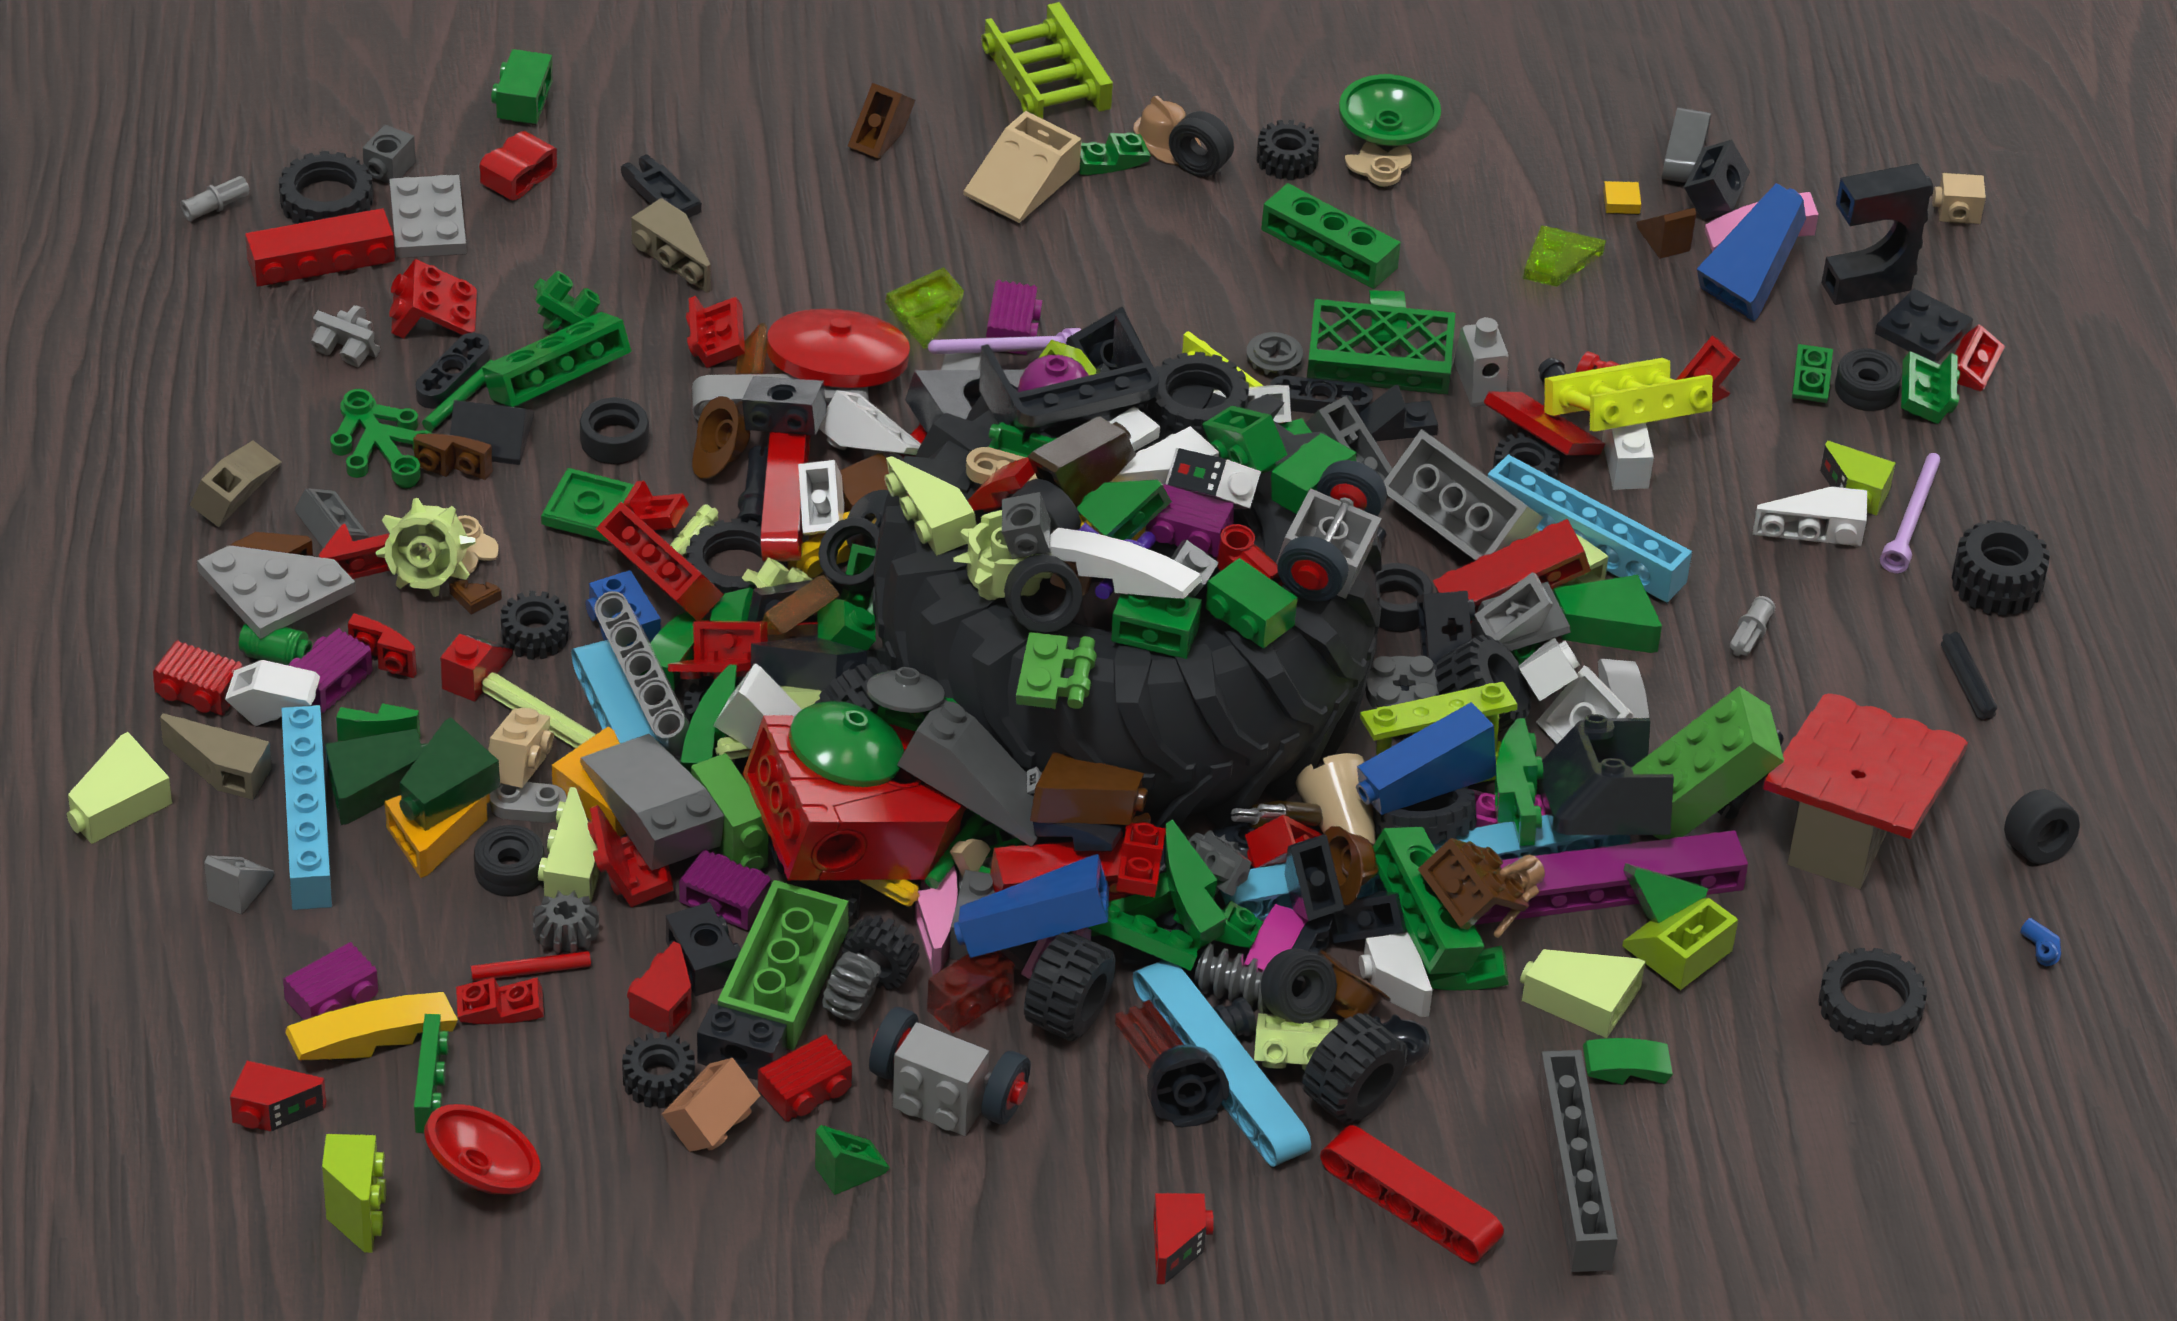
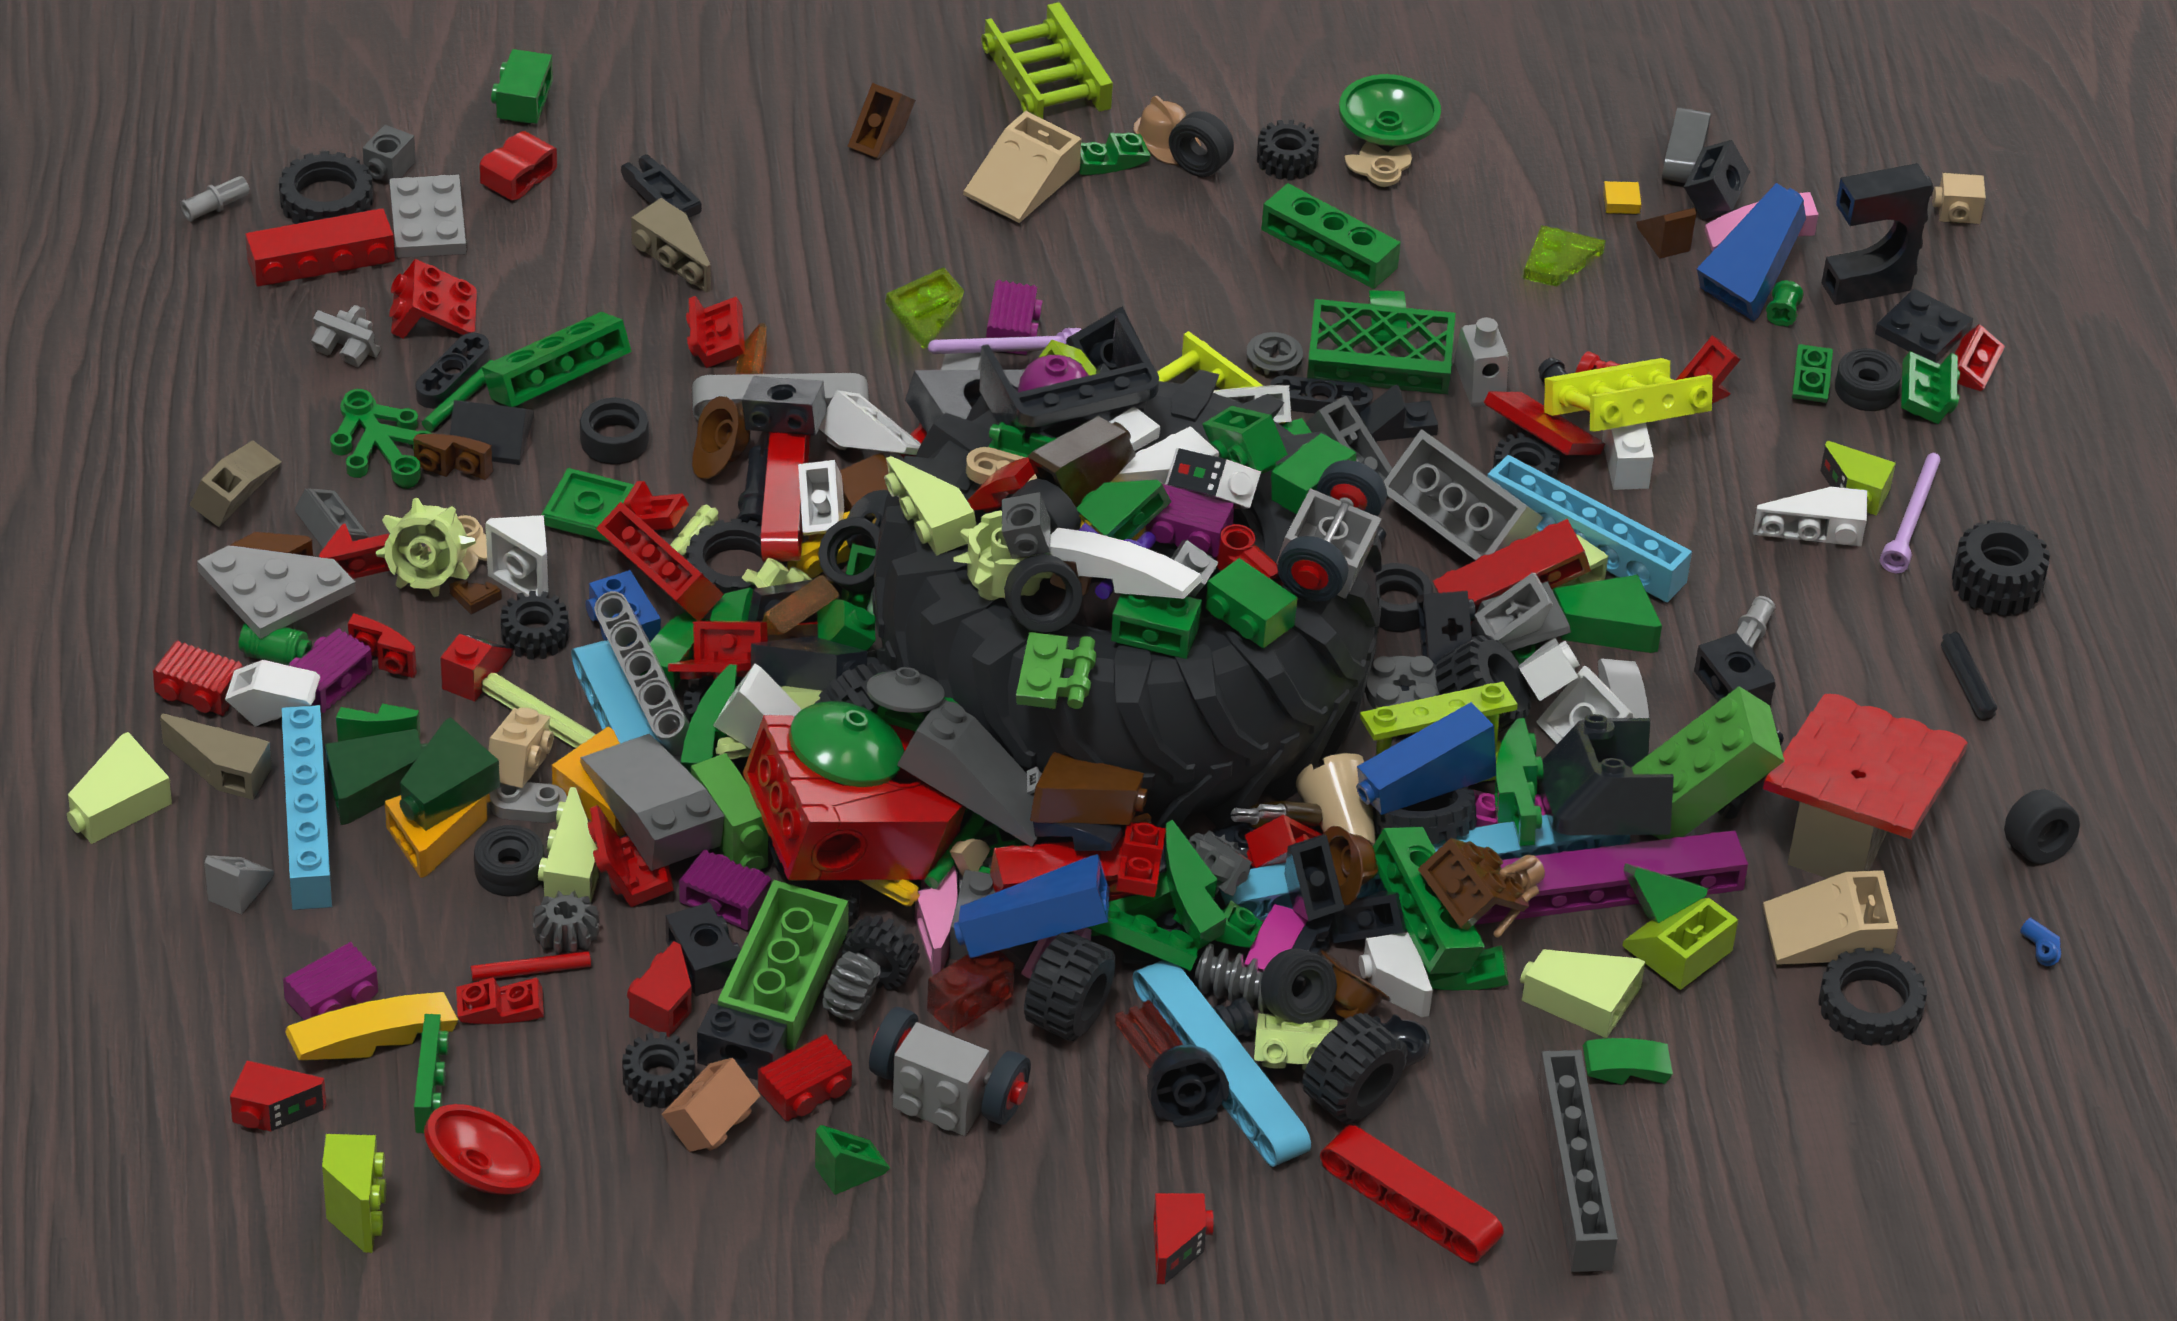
(518, 553): none -> white slope
(560, 307): green hips -> none
(838, 347): red dish -> none
(1195, 370): black tyre -> none
(1730, 664): none -> black brick
(1786, 298): none -> green bush
(1832, 918): none -> tan slope

